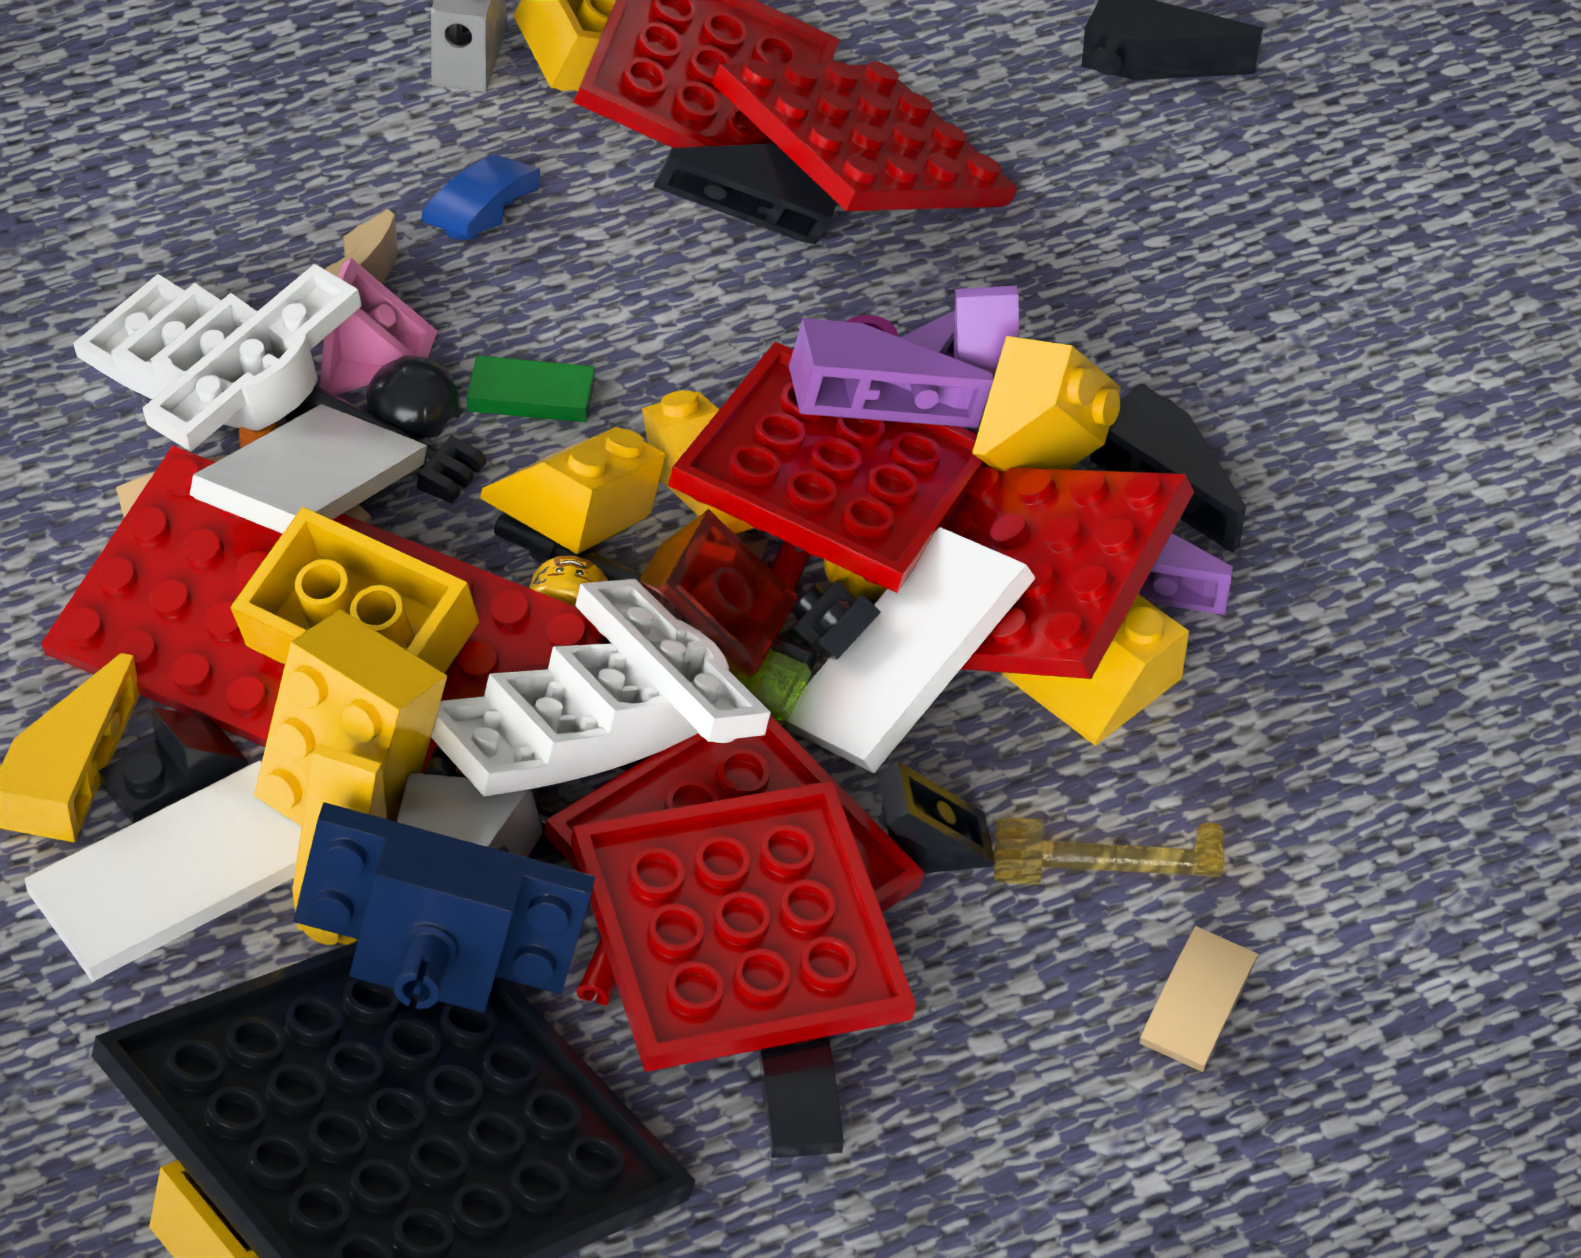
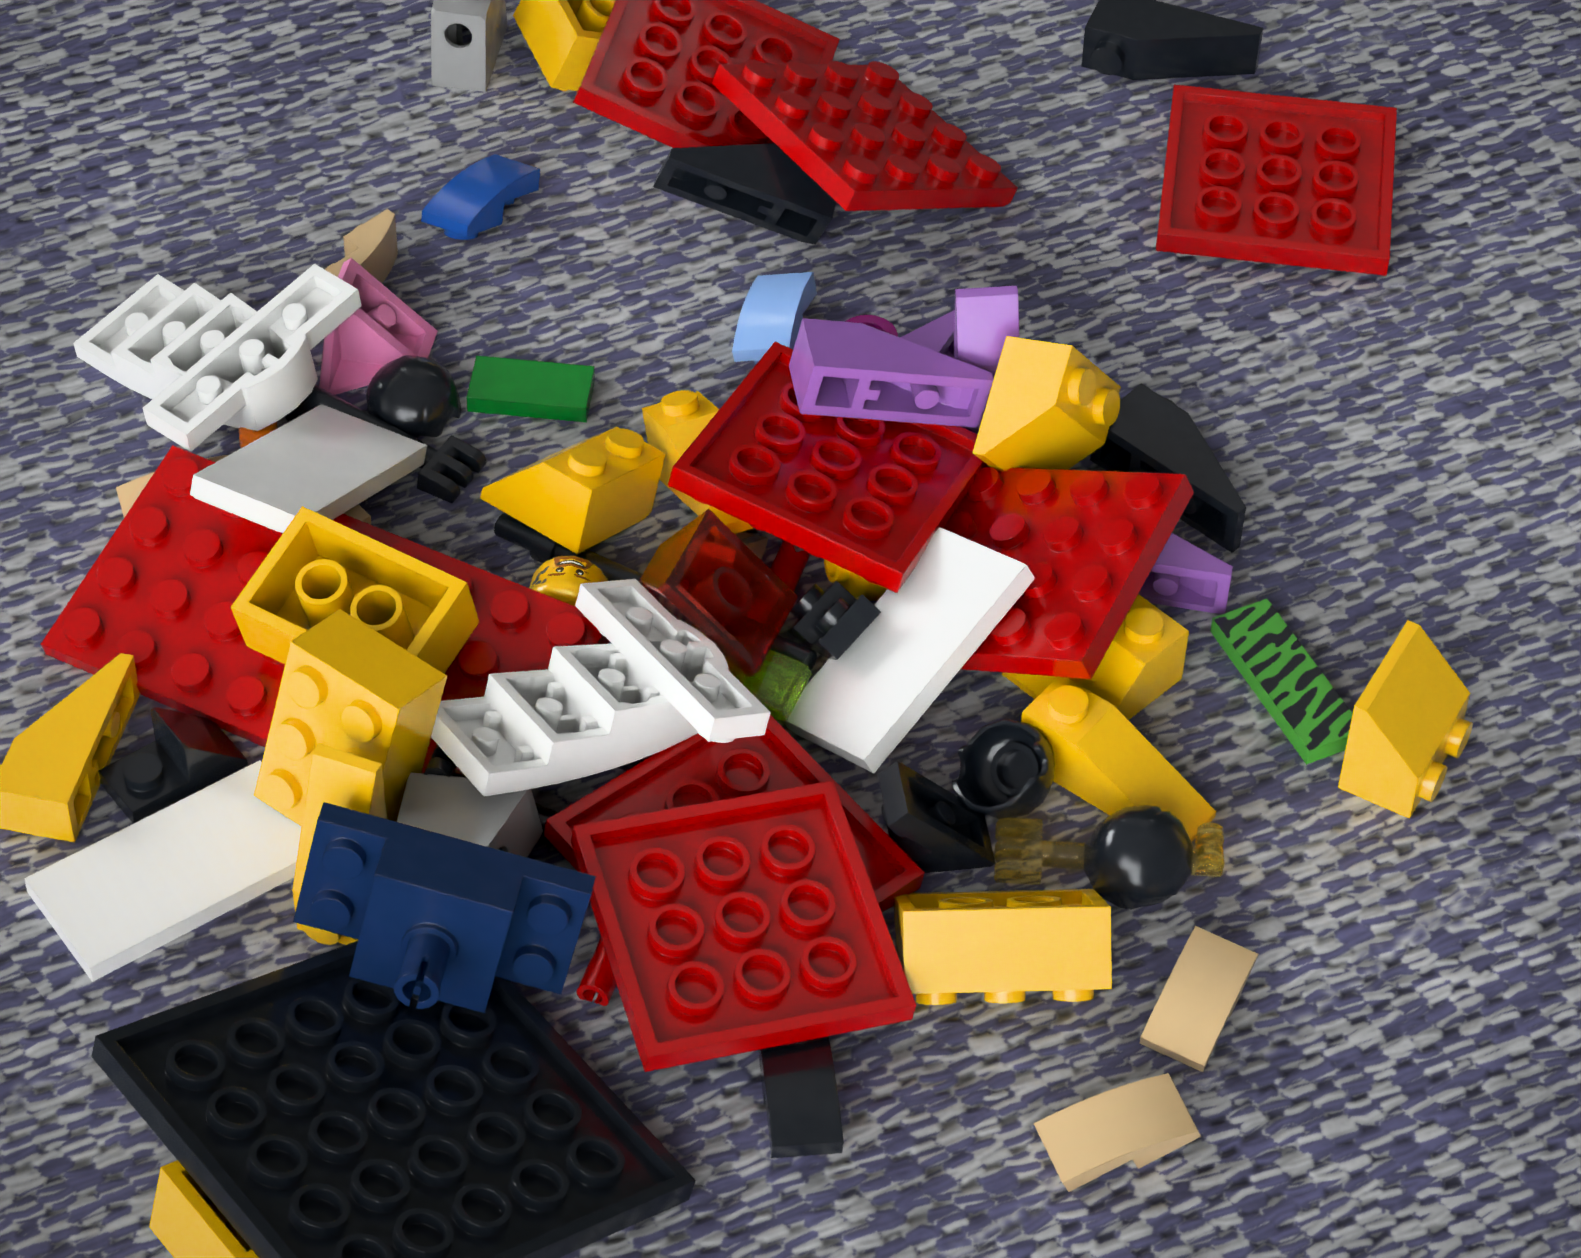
(772, 313): none -> light blue slope
(1004, 944): none -> yellow slope
(1005, 770): none -> black hair
(1107, 758): none -> yellow slope
(1115, 1127): none -> tan slope
(1138, 857): none -> black hair
(1278, 180): none -> red plate
(1285, 679): none -> bright green tile
(1406, 726): none -> yellow slope

